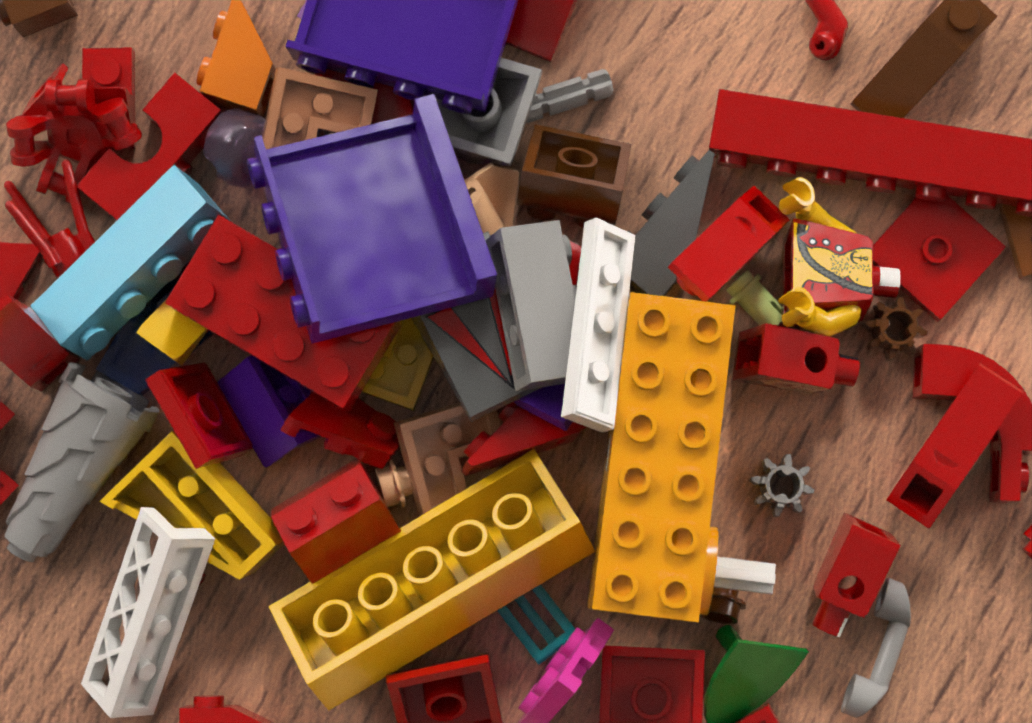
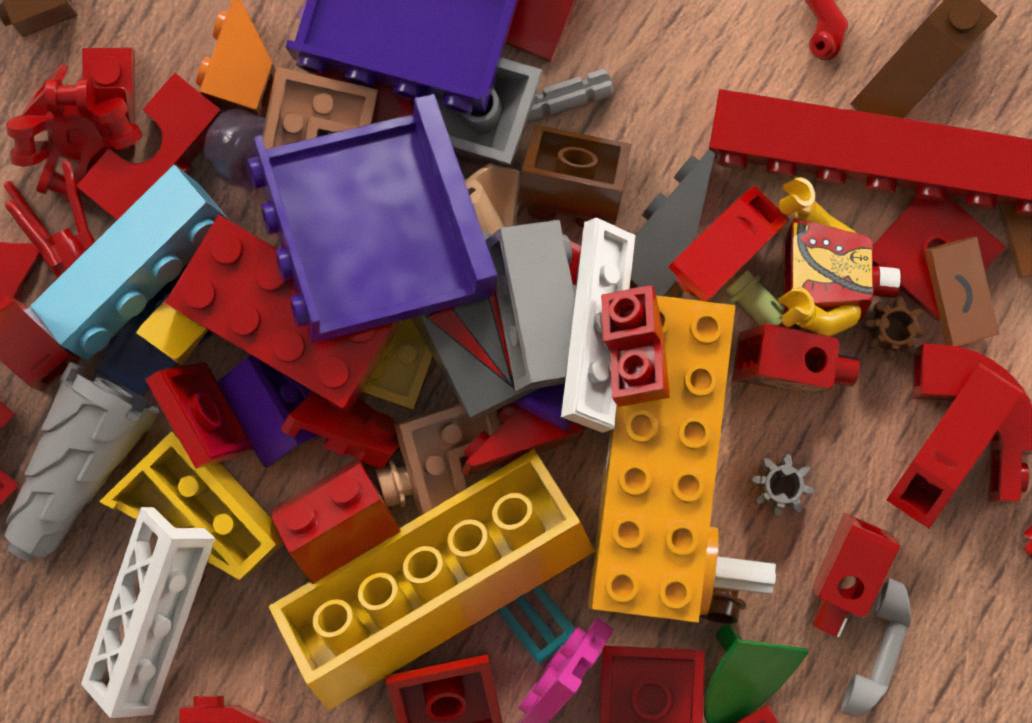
(636, 346): none -> red slope
(961, 291): none -> dark orange tile

